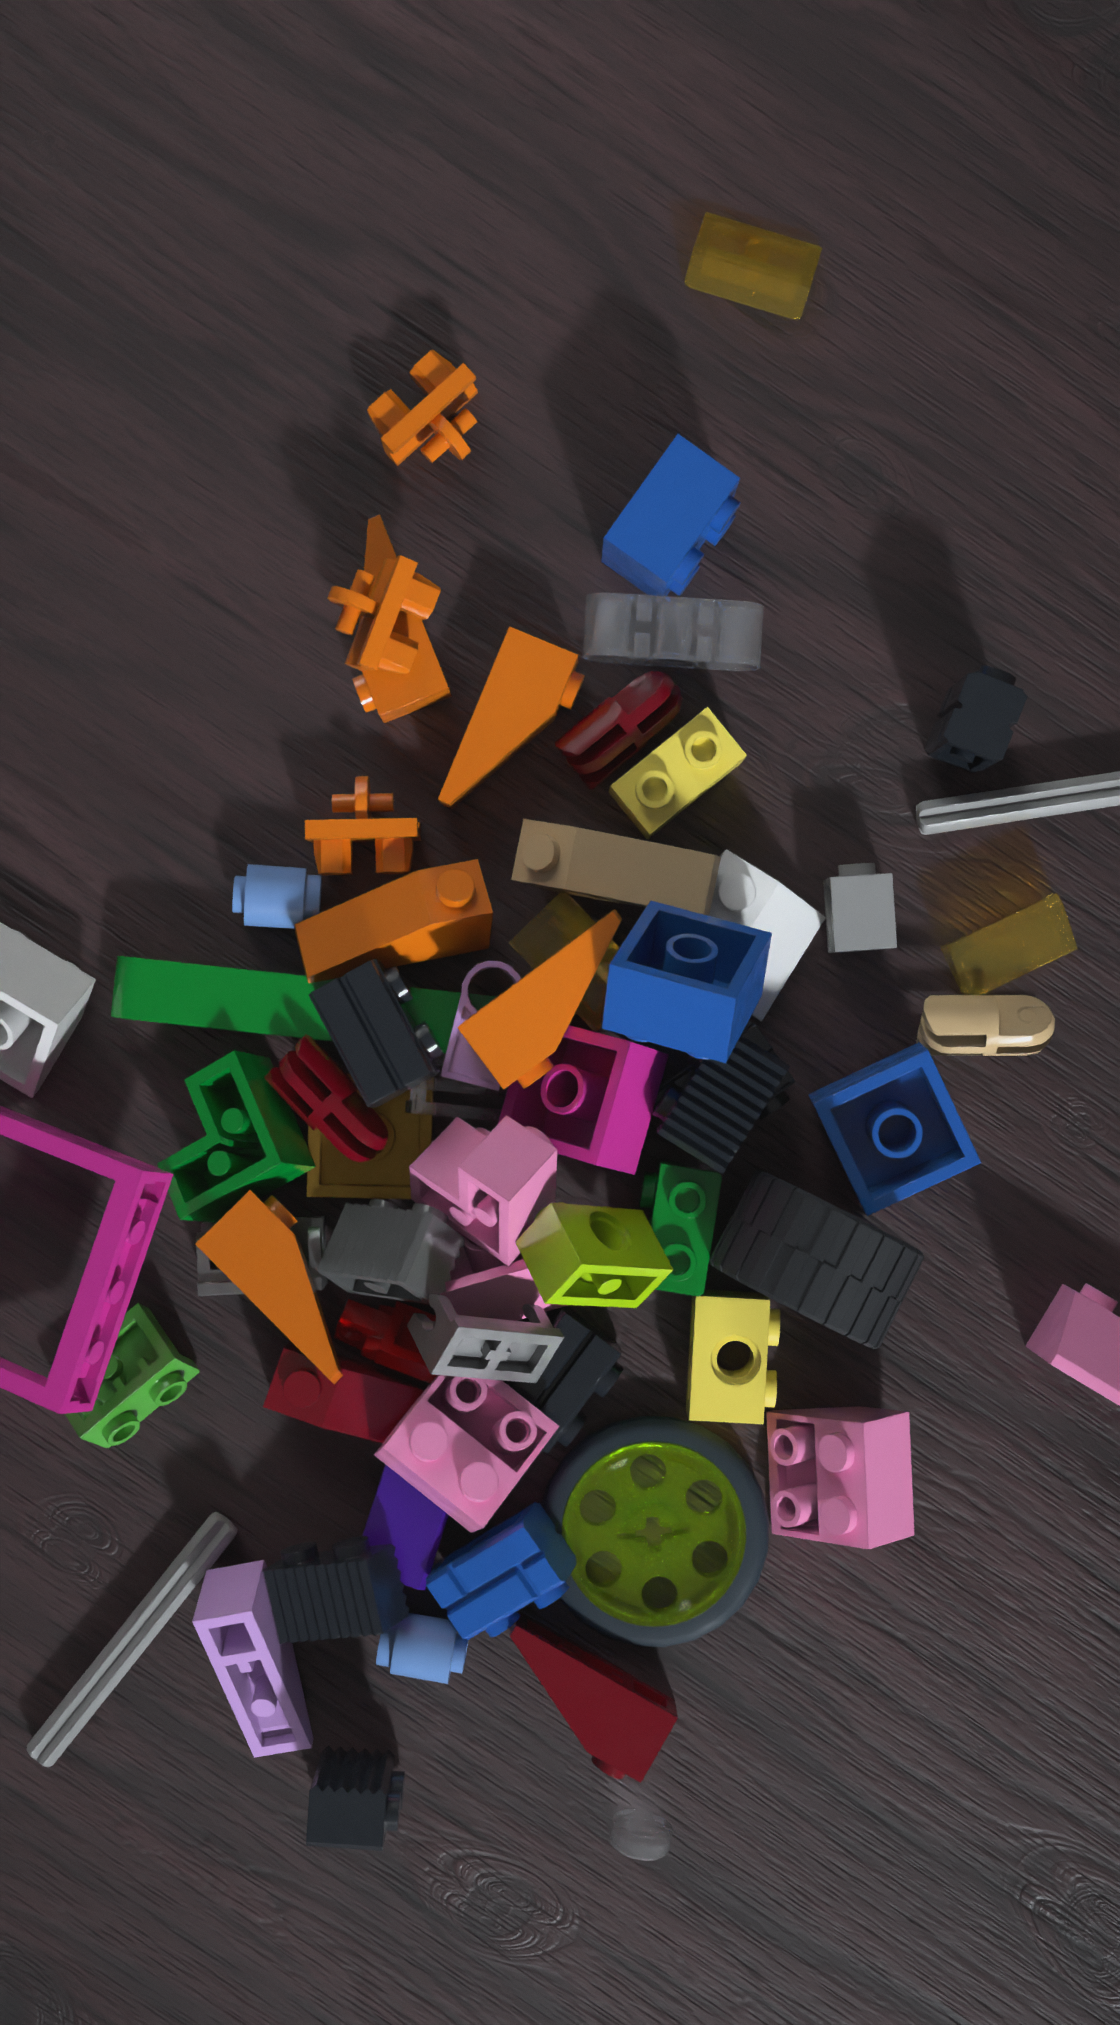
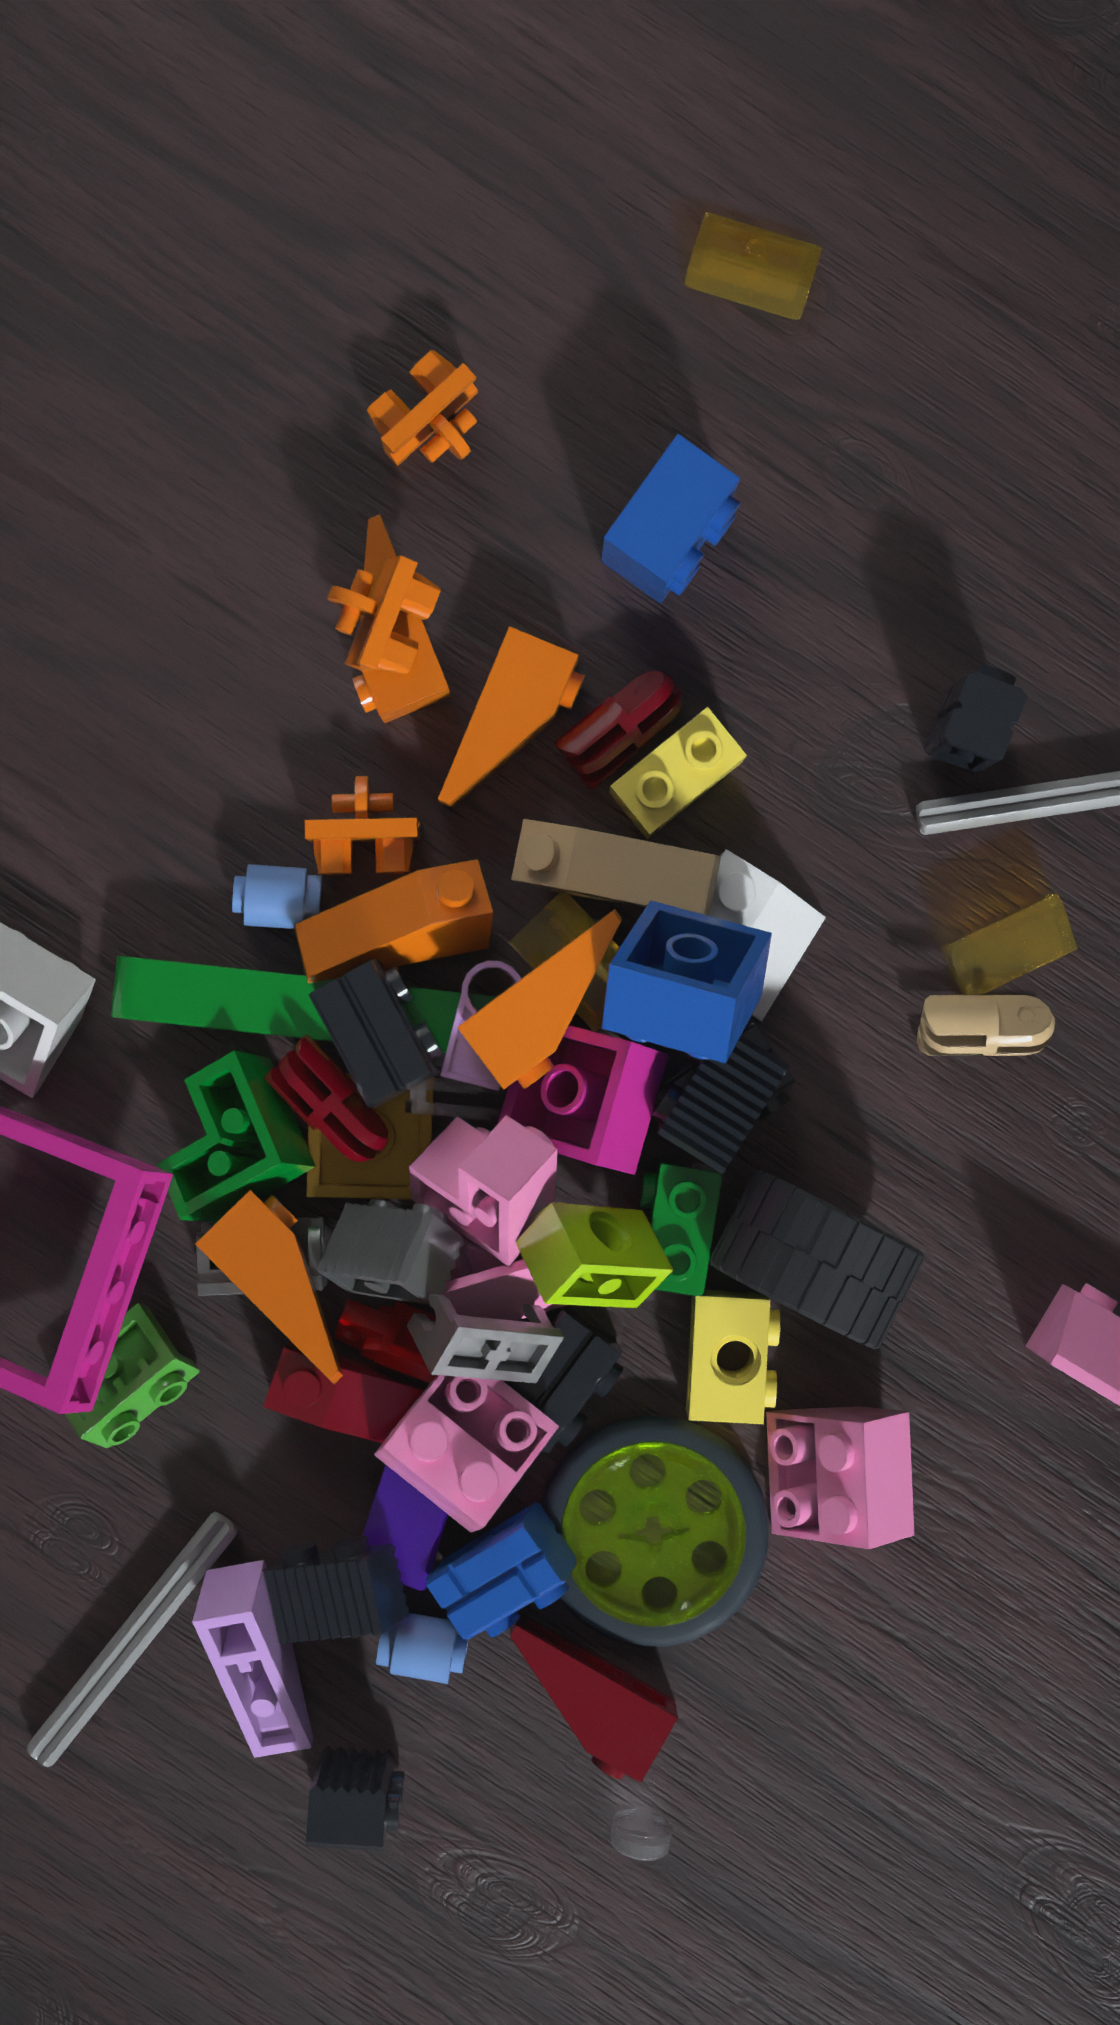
(673, 631): clear beam -> none
(859, 909): light grey brick -> none
(894, 1128): blue brick -> none

